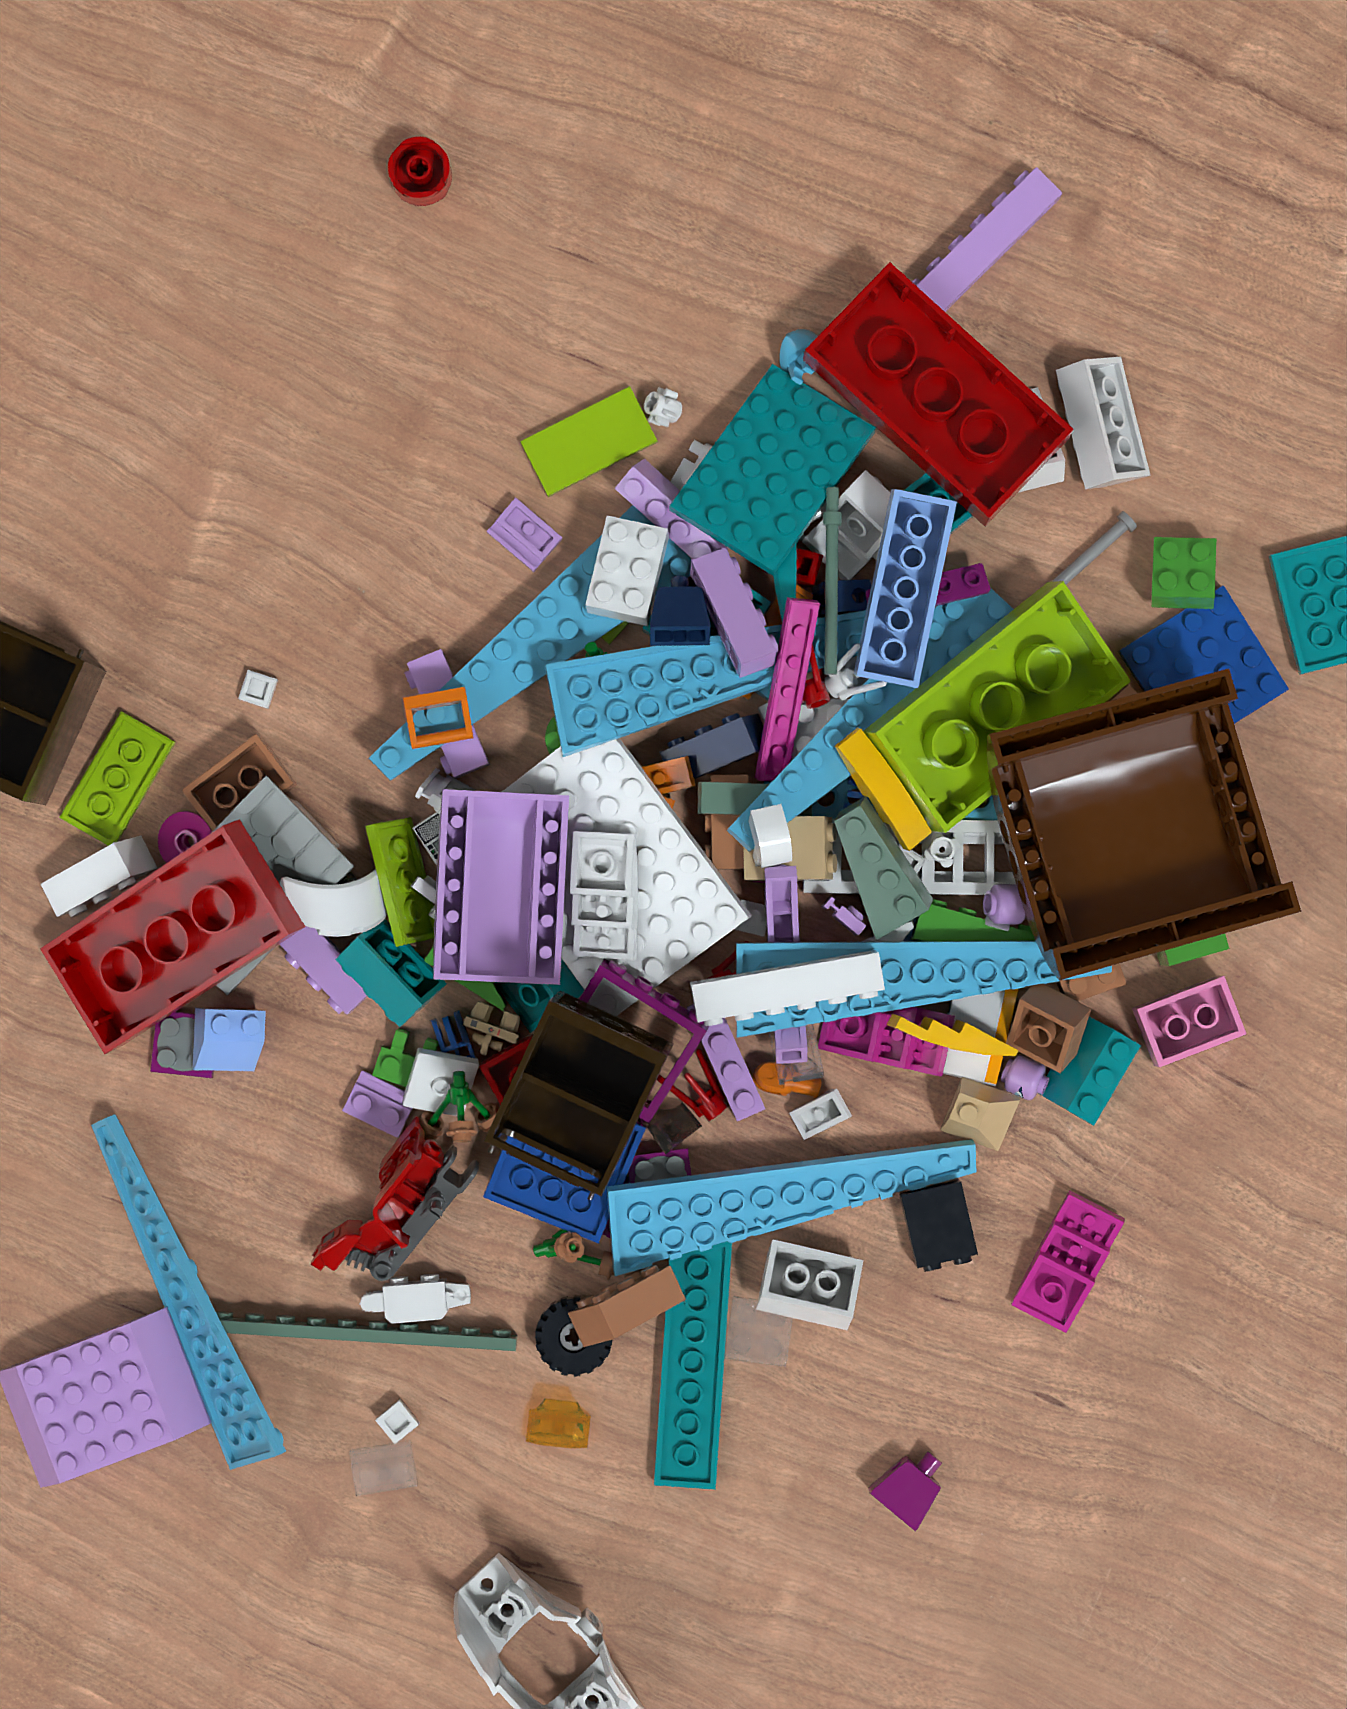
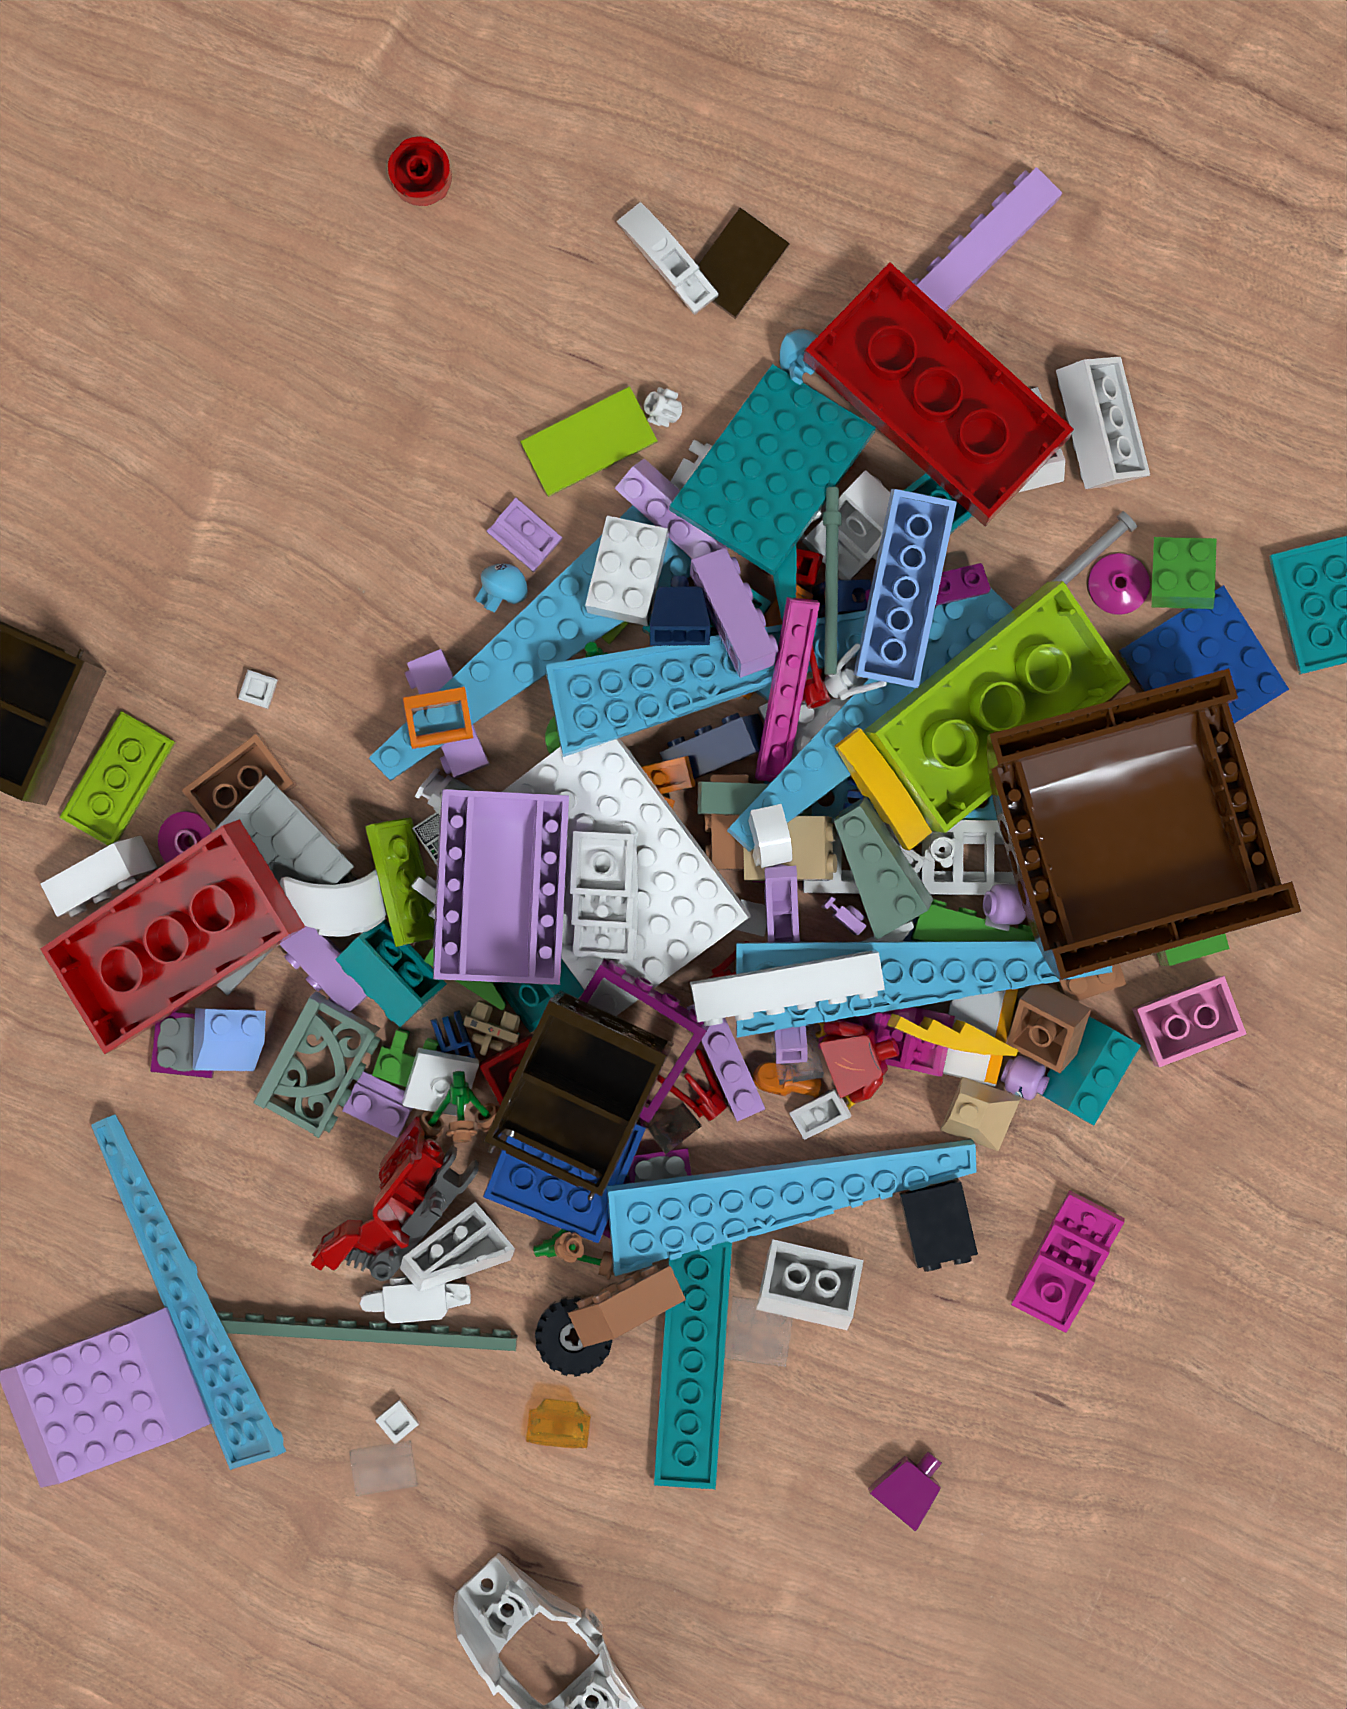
(280, 1083): none -> sand green fence
(457, 1250): none -> white wedge
(501, 583): none -> medium azure piece
(668, 257): none -> white slope
(741, 261): none -> dark brown tile
(855, 1058): none -> torso
(1105, 592): none -> dark pink dish

